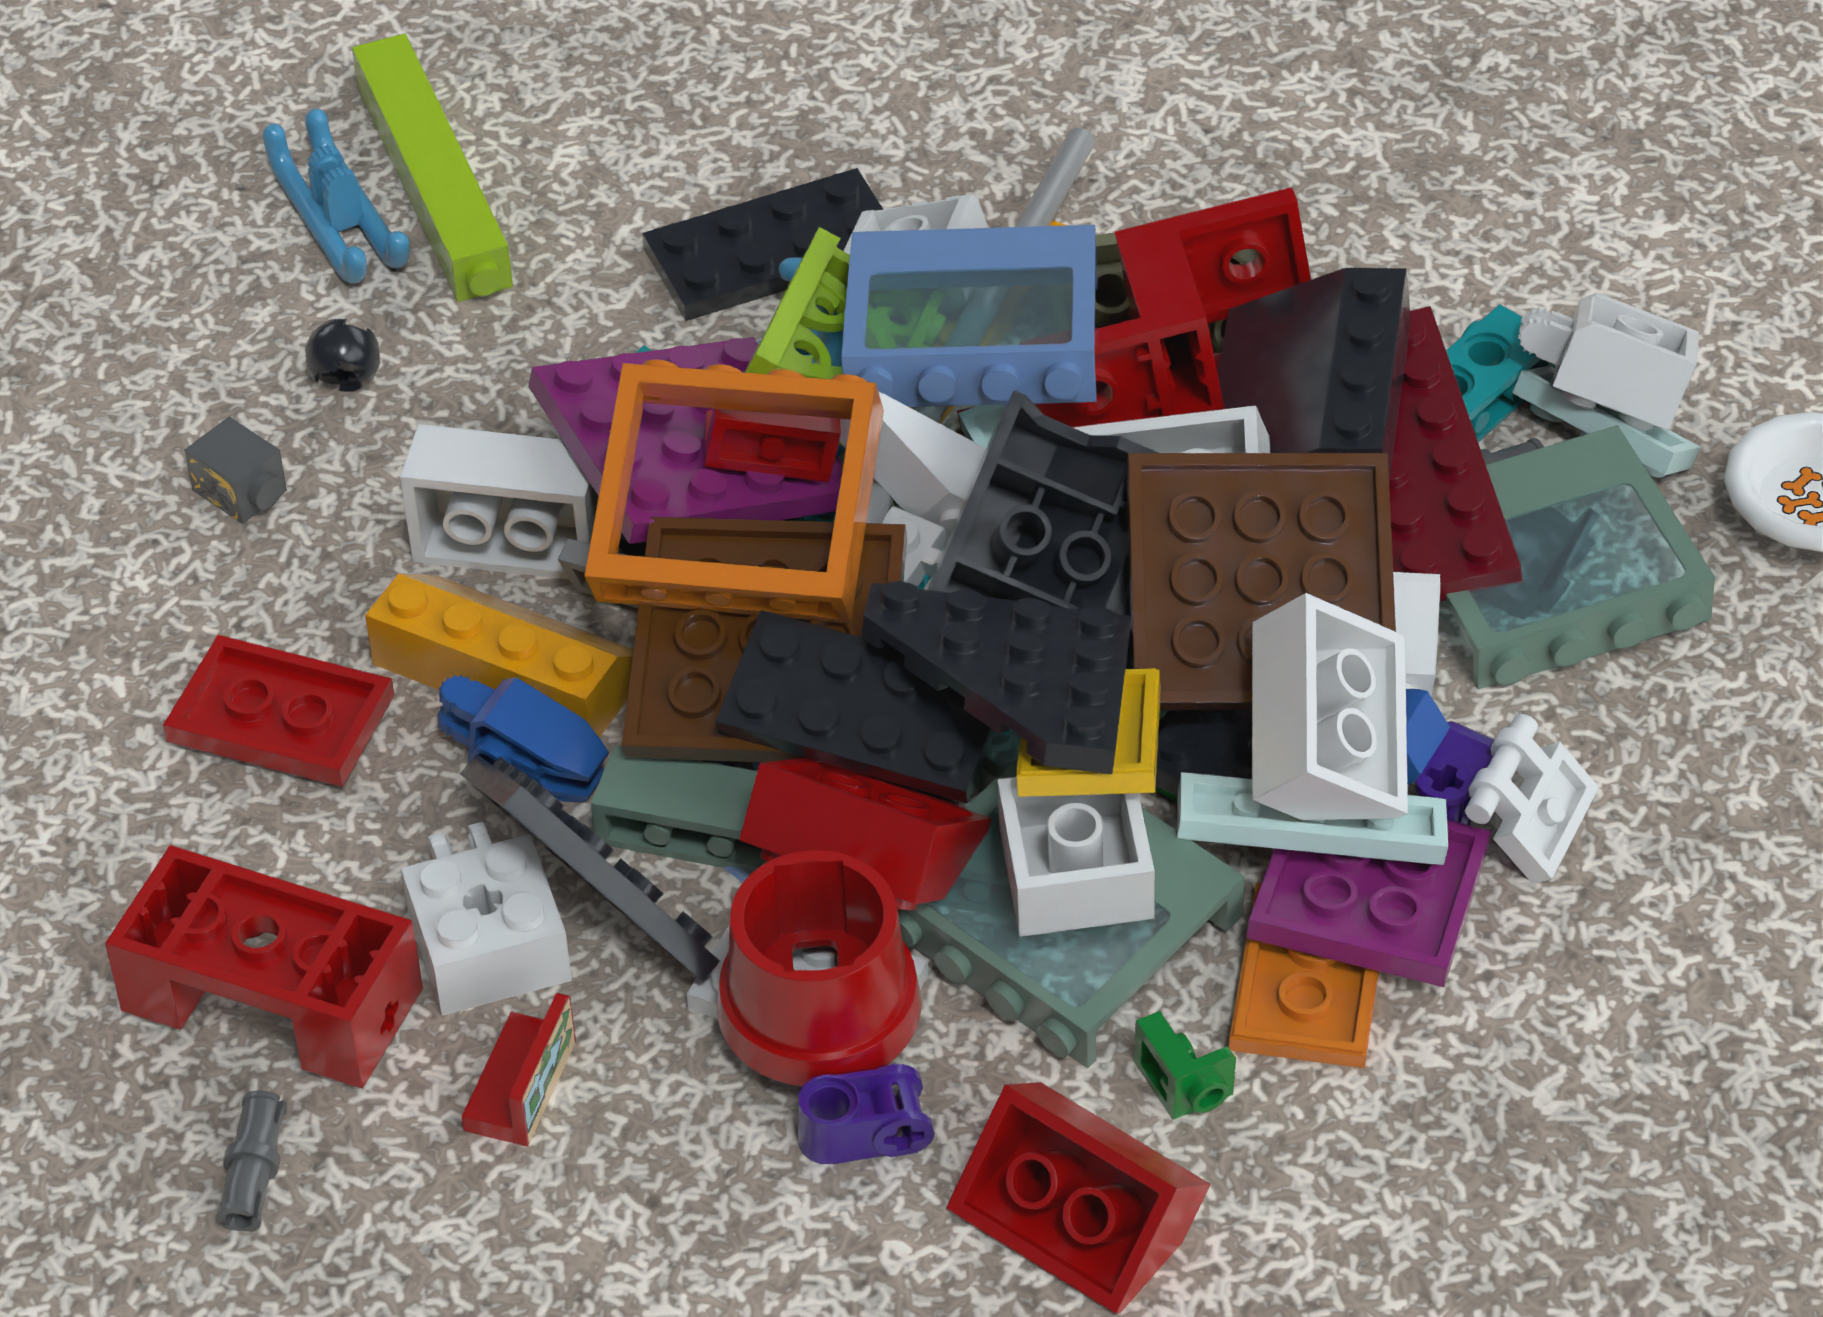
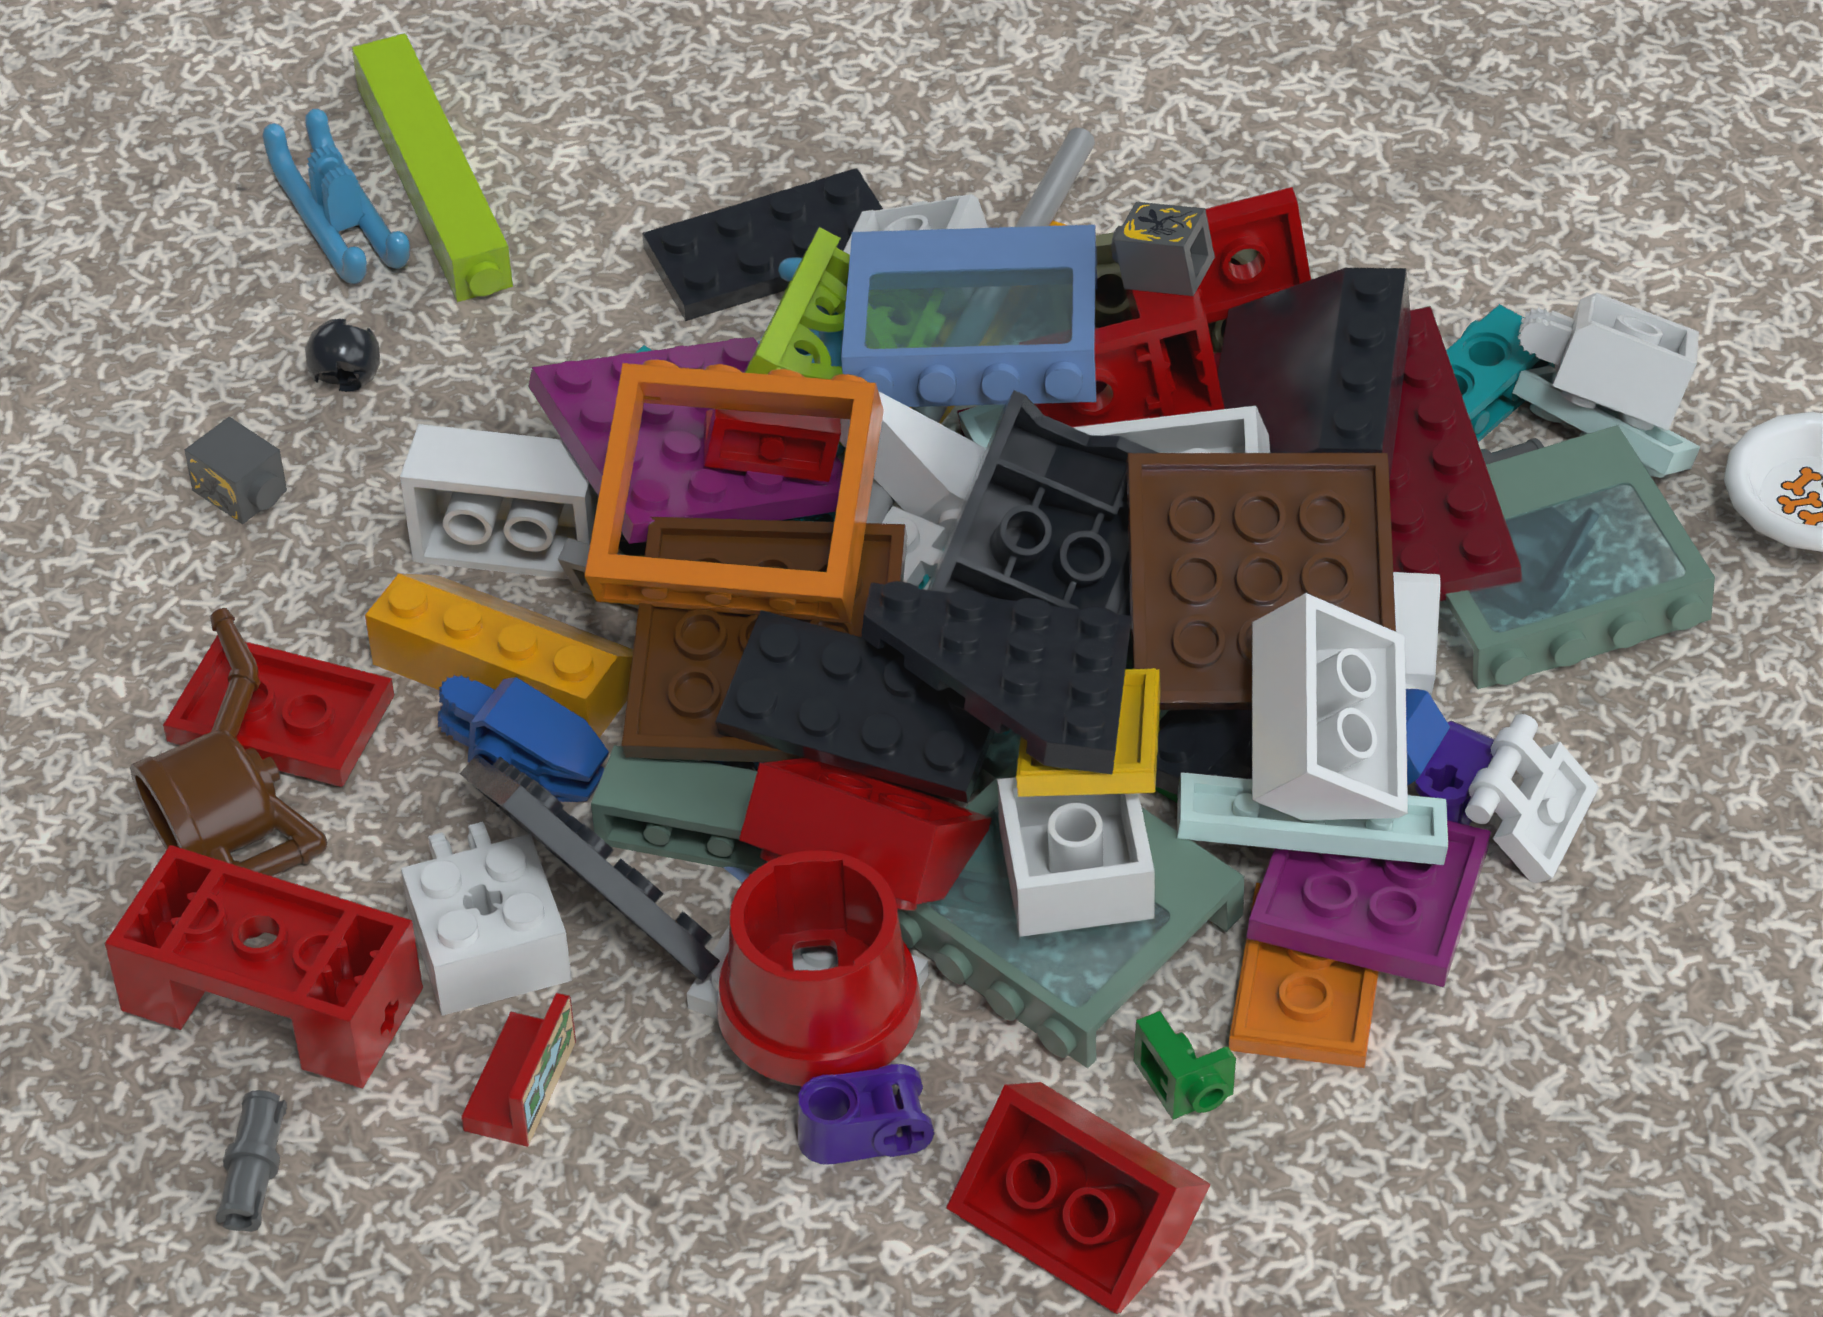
(218, 794): none -> reddish brown piece
(1163, 248): none -> dark grey brick

